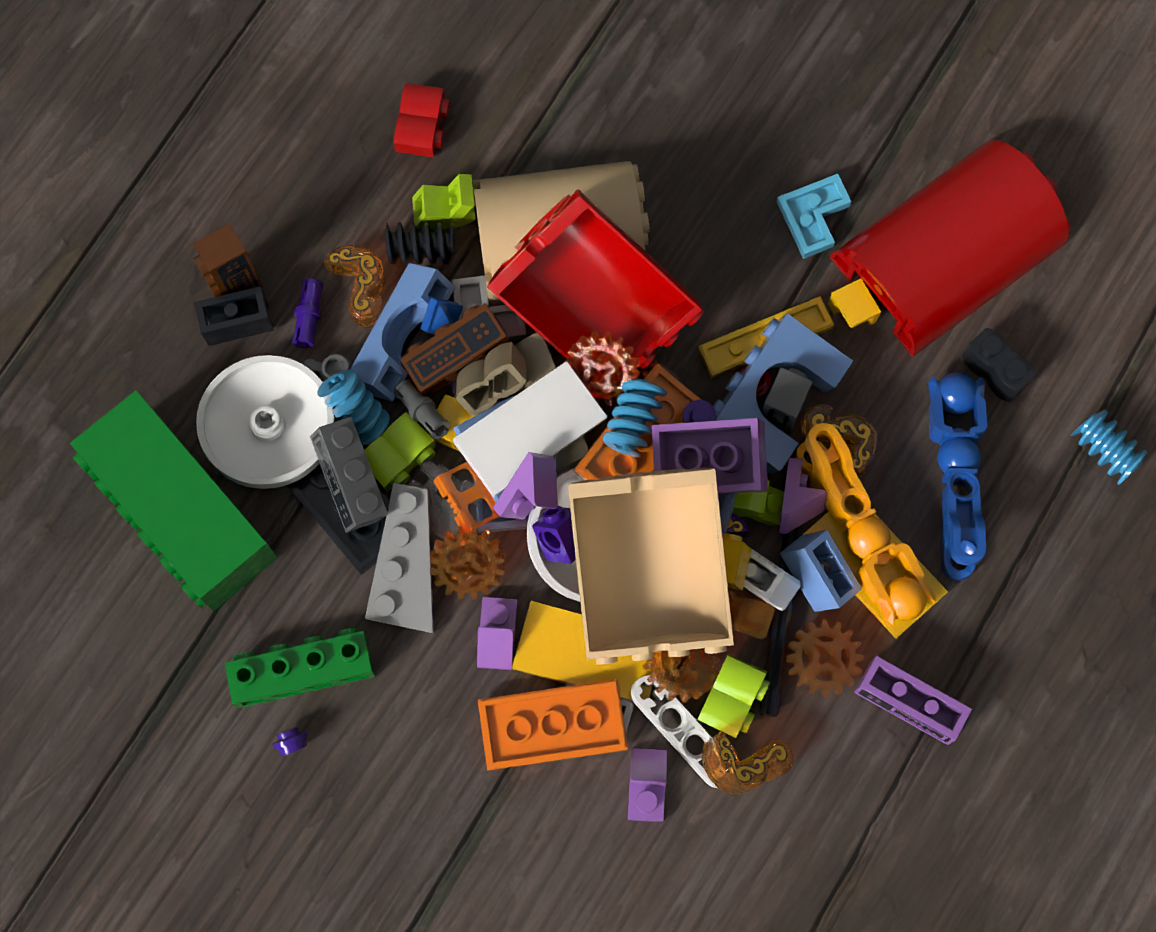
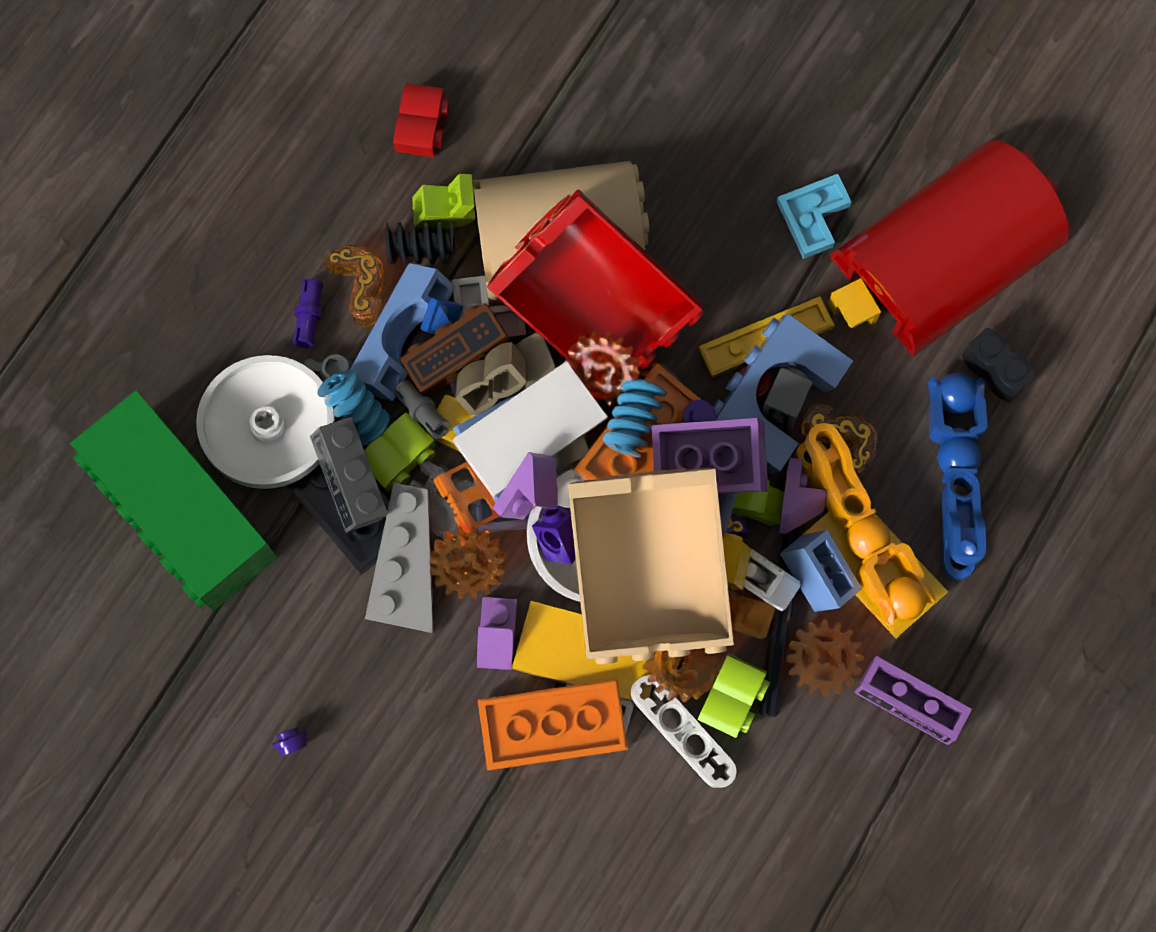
(225, 263): reddish brown brick -> none
(234, 316): black brick -> none
(300, 668): green brick -> none
(647, 785): medium lavender slope -> none
(741, 777): clear orange animal -> none
(1110, 445): dark azure piece -> none

